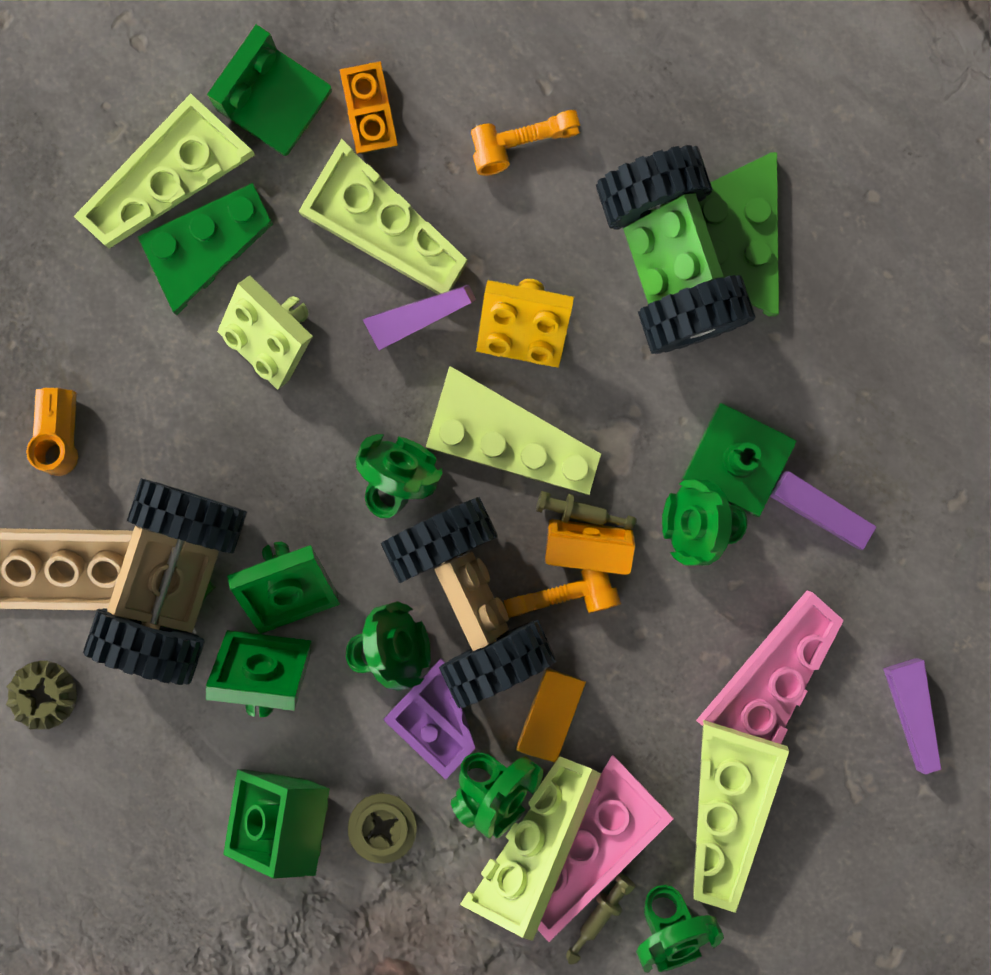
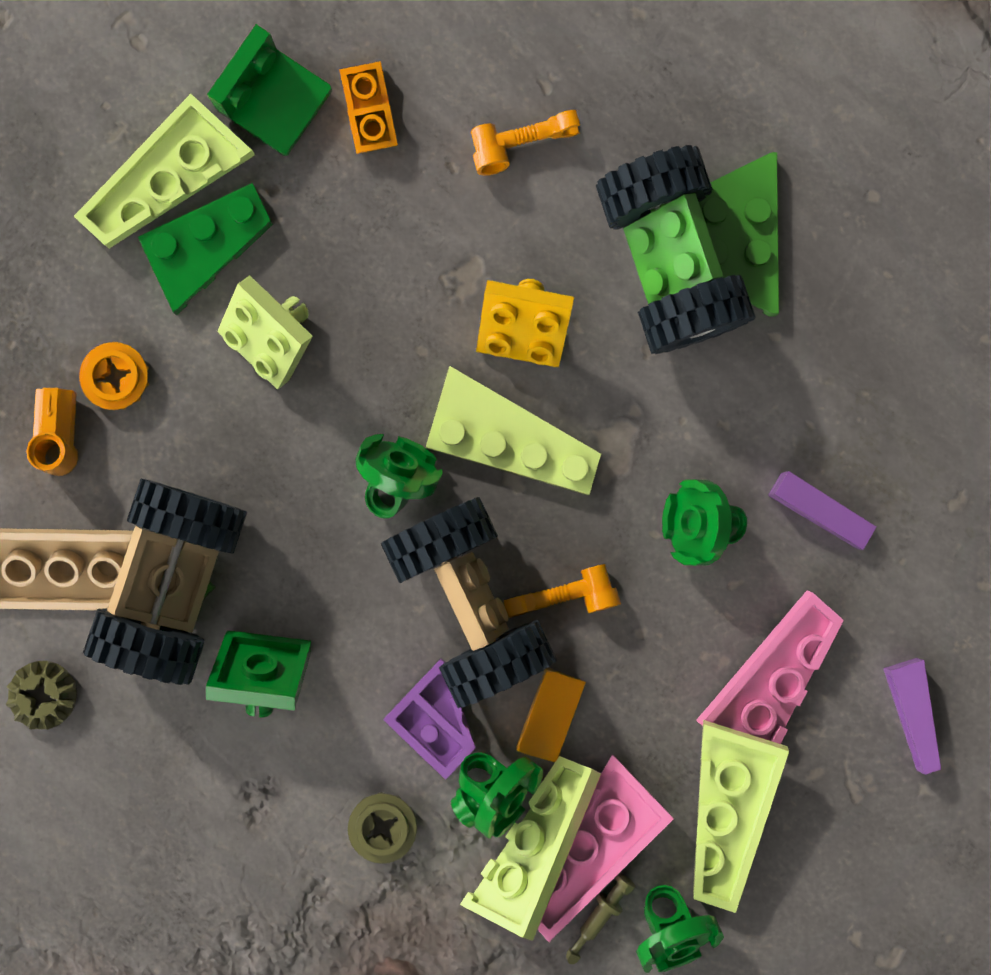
(97, 367): none -> light orange gear
(276, 823): green slope -> none
(283, 587): green tile -> none
(374, 218): yellowish green wing -> none
(392, 647): green tile -> none
(404, 320): medium lavender piece -> none
(581, 511): olive piece -> none
(589, 547): light orange slope -> none
(740, 458): green tile -> none

